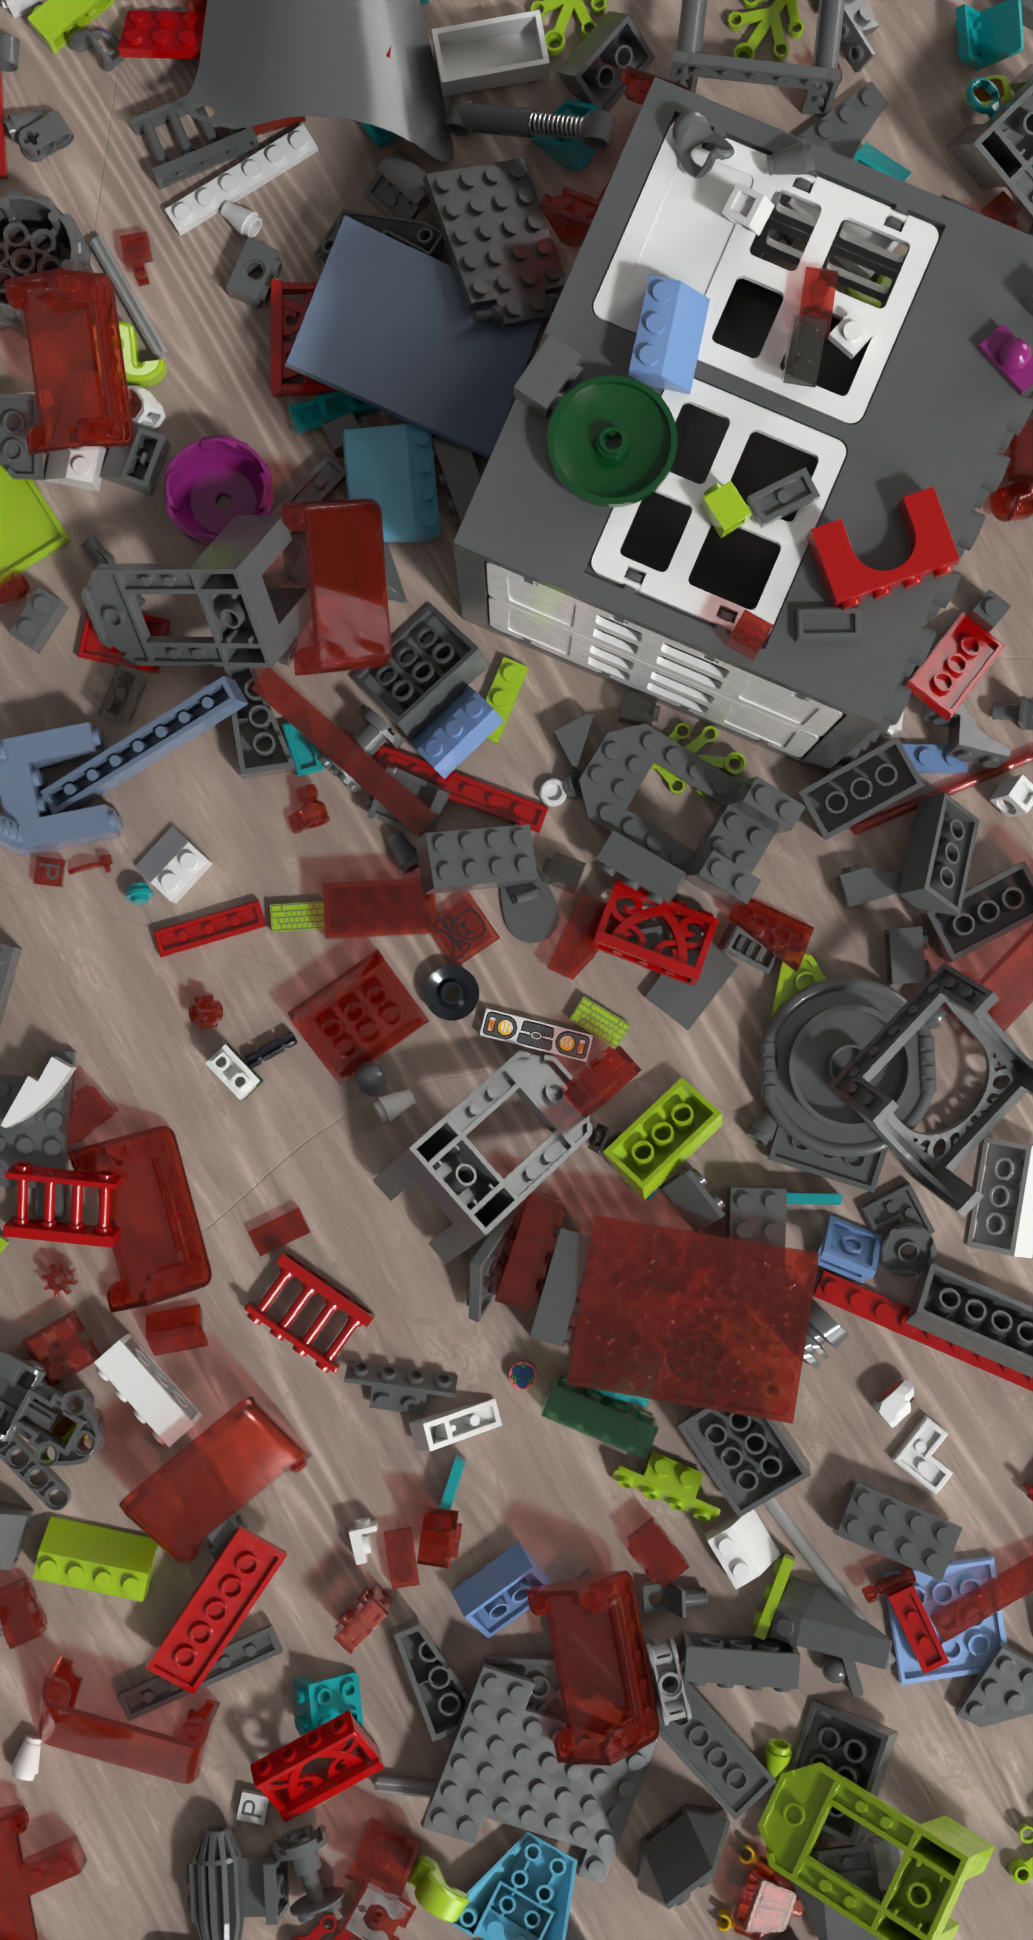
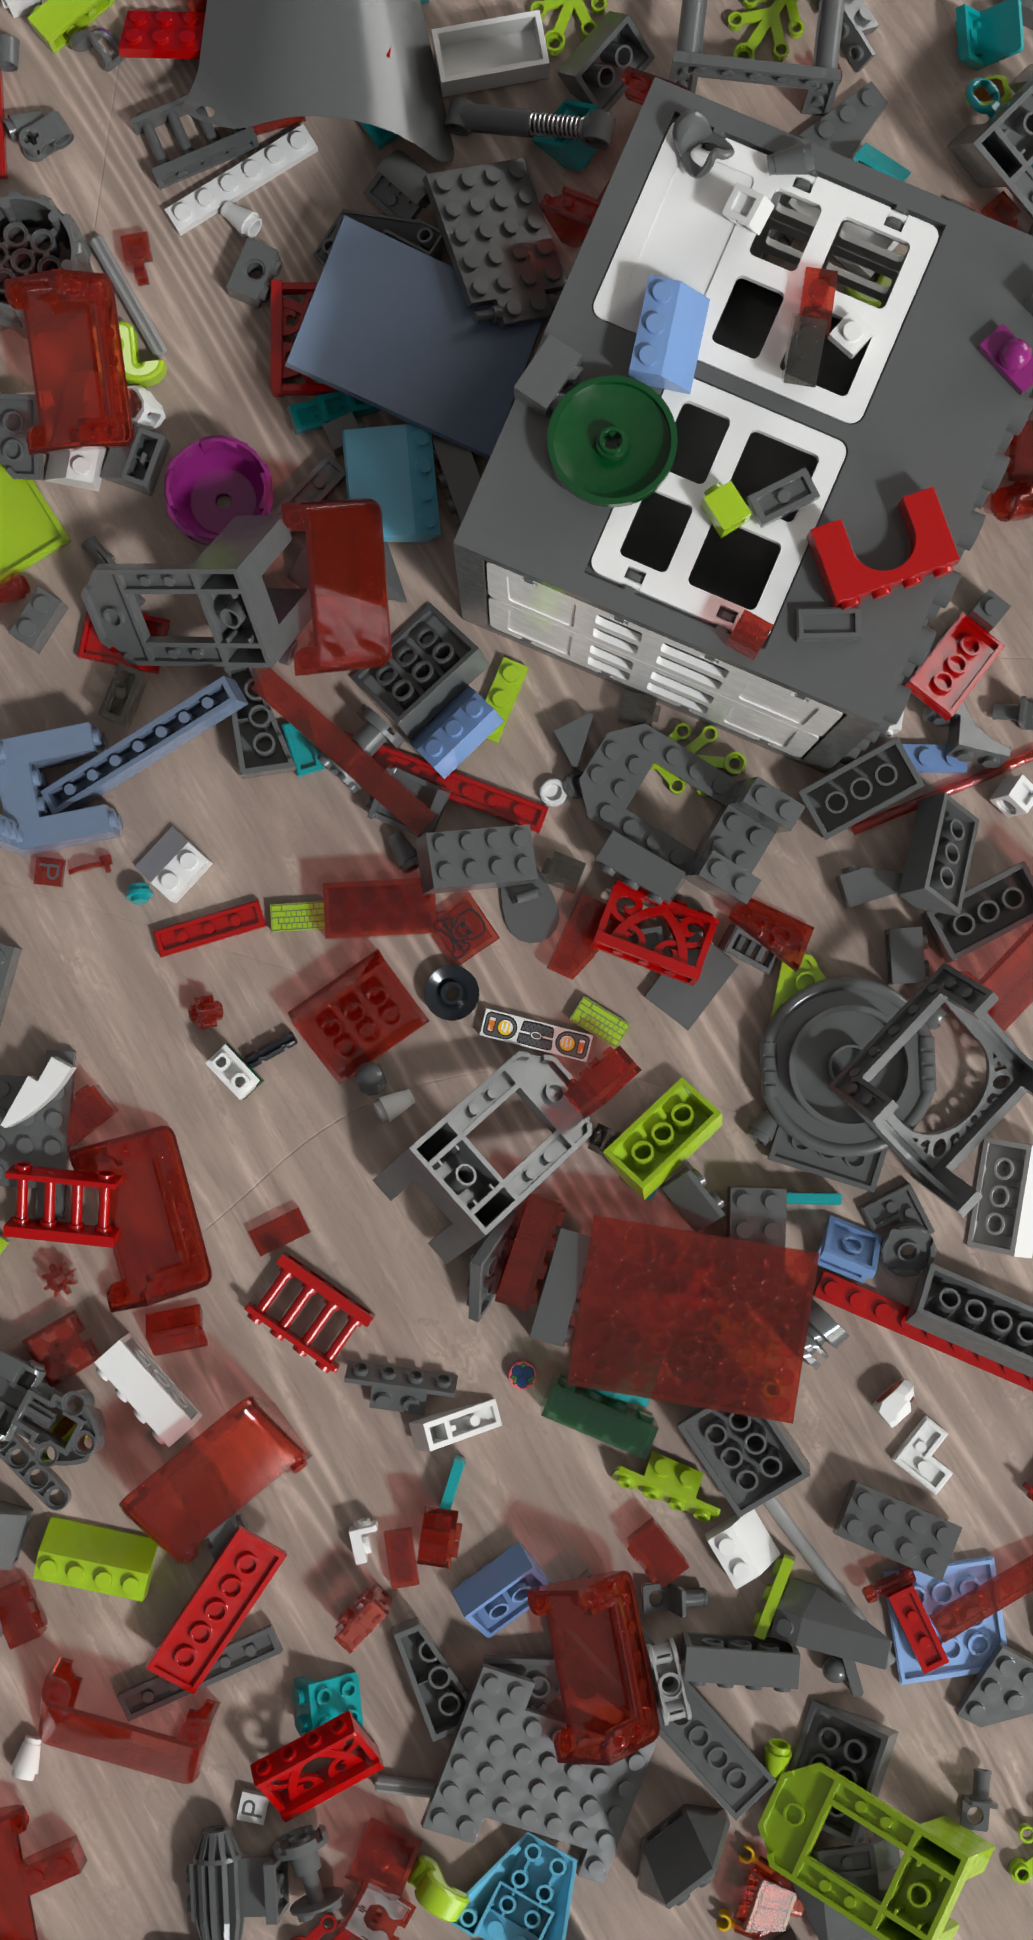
(311, 813): clear red piece -> none
(980, 1799): none -> dark grey bracket

